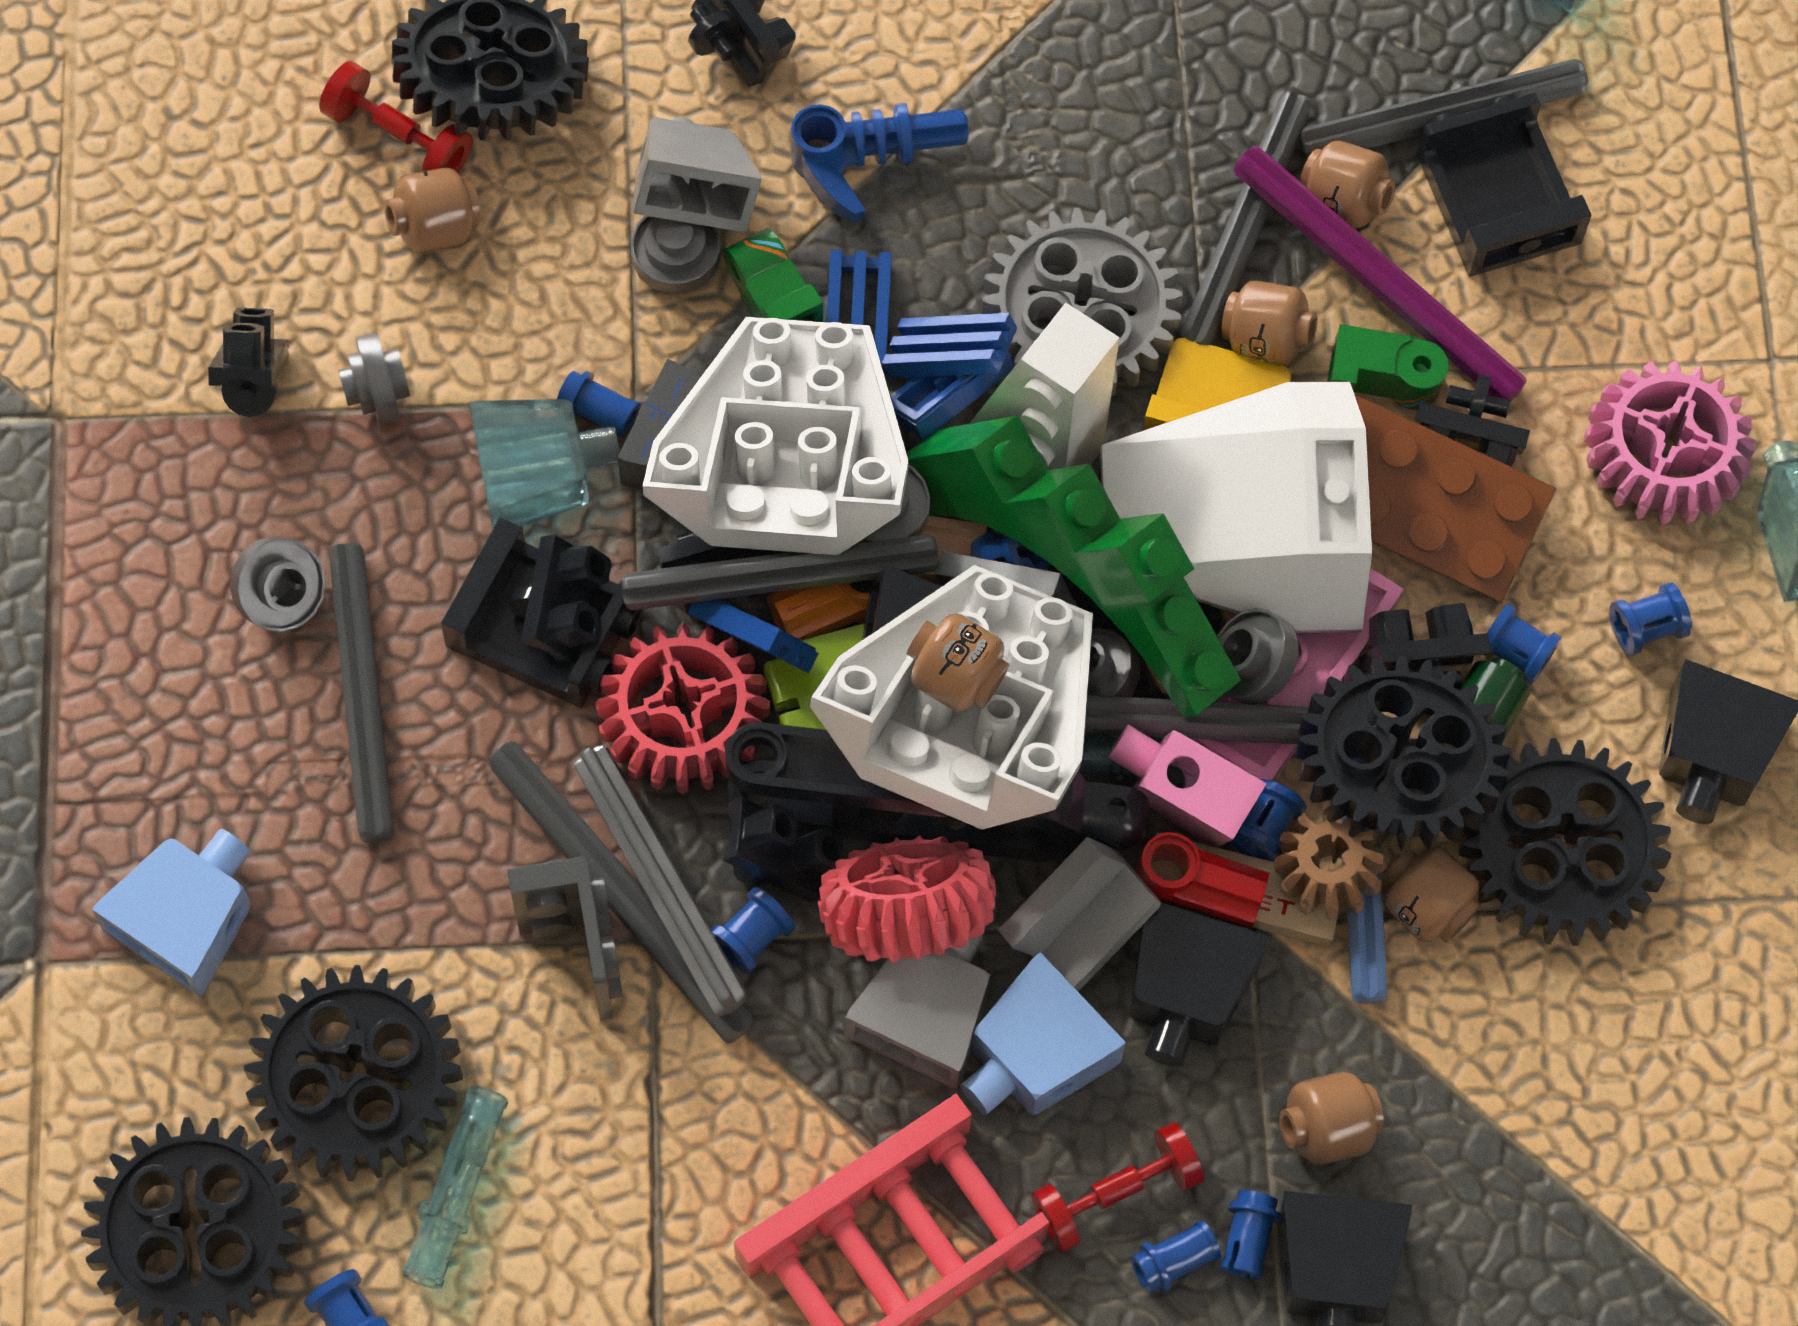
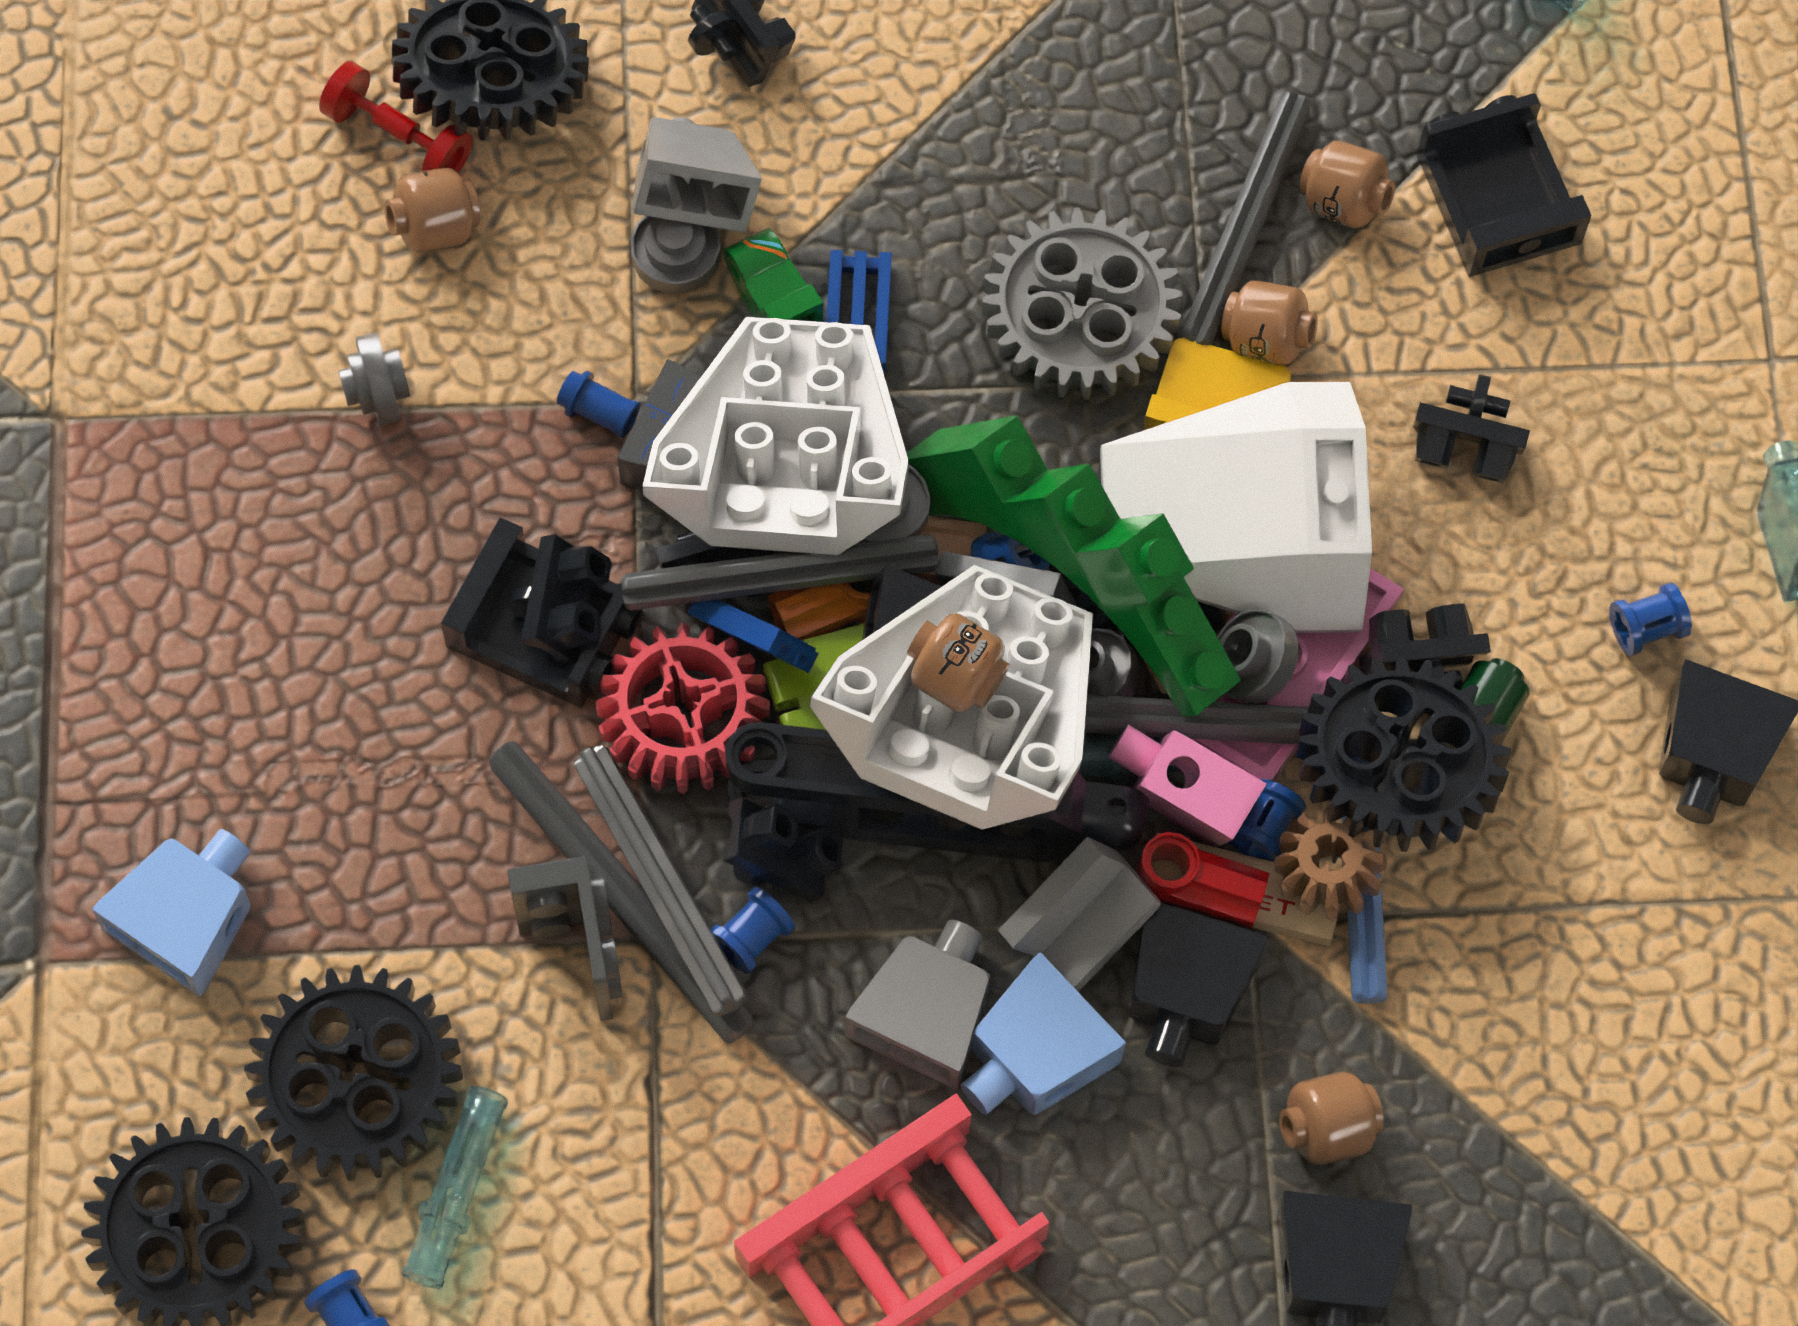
(249, 362): black hips -> none
(277, 583): flat silver plate -> none
(361, 693): dark grey axle -> none
(536, 457): clear light blue torso -> none
(861, 138): blue piece -> none
(907, 899): coral gear -> none
(932, 401): blue tile -> none
(945, 343): blue tile -> none
(1061, 389): white wedge -> none
(1174, 1257): blue pin -> none
(1177, 1157): red wheel -> none
(1249, 1233): blue pin -> none
(1377, 272): magenta axle -> none
(1388, 365): green leg -> none
(1410, 117): dark grey axle -> none
(1431, 894): medium nougat head -> none
(1449, 503): dark orange plate -> none
(1521, 643): blue bush -> none
(1574, 895): black gear -> none
(1717, 455): bright pink gear -> none

